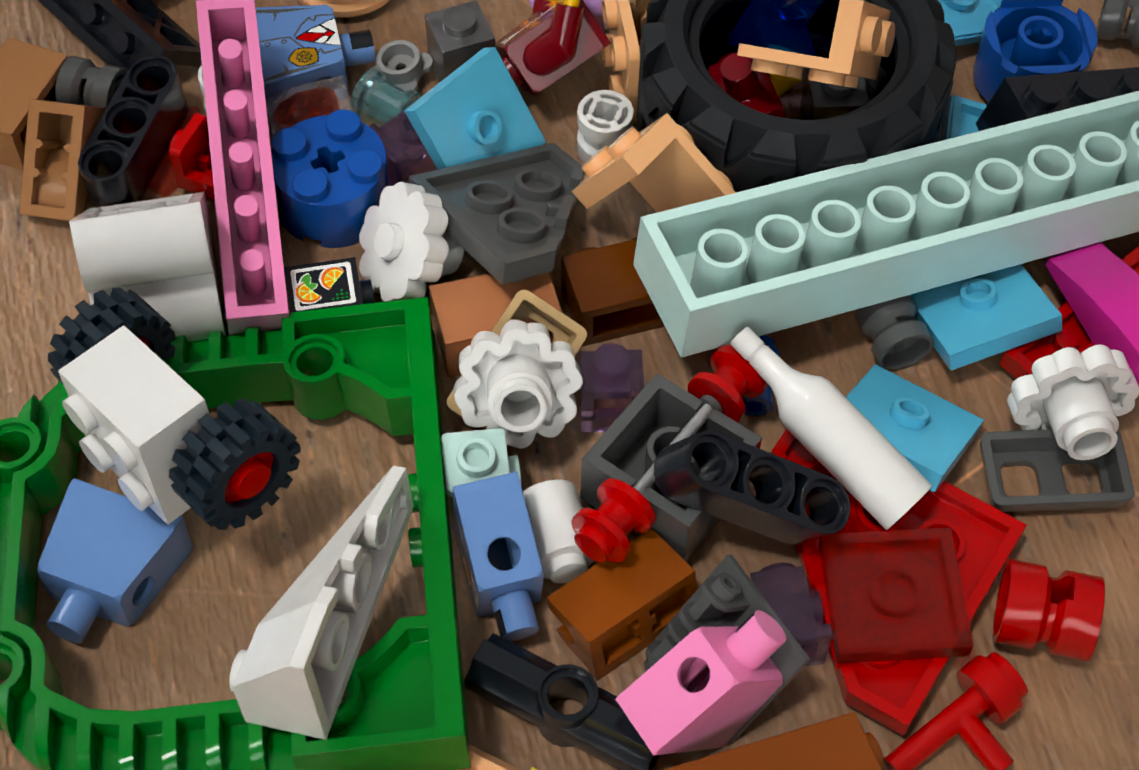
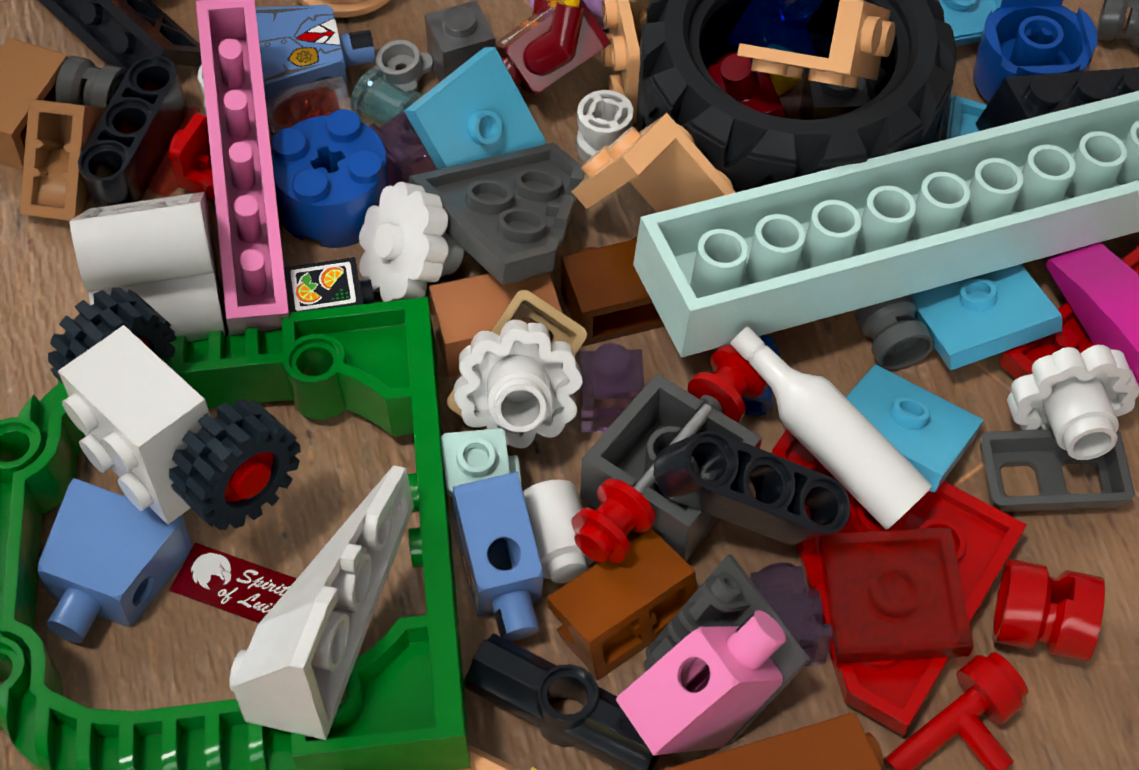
(230, 583): none -> dark red sticker

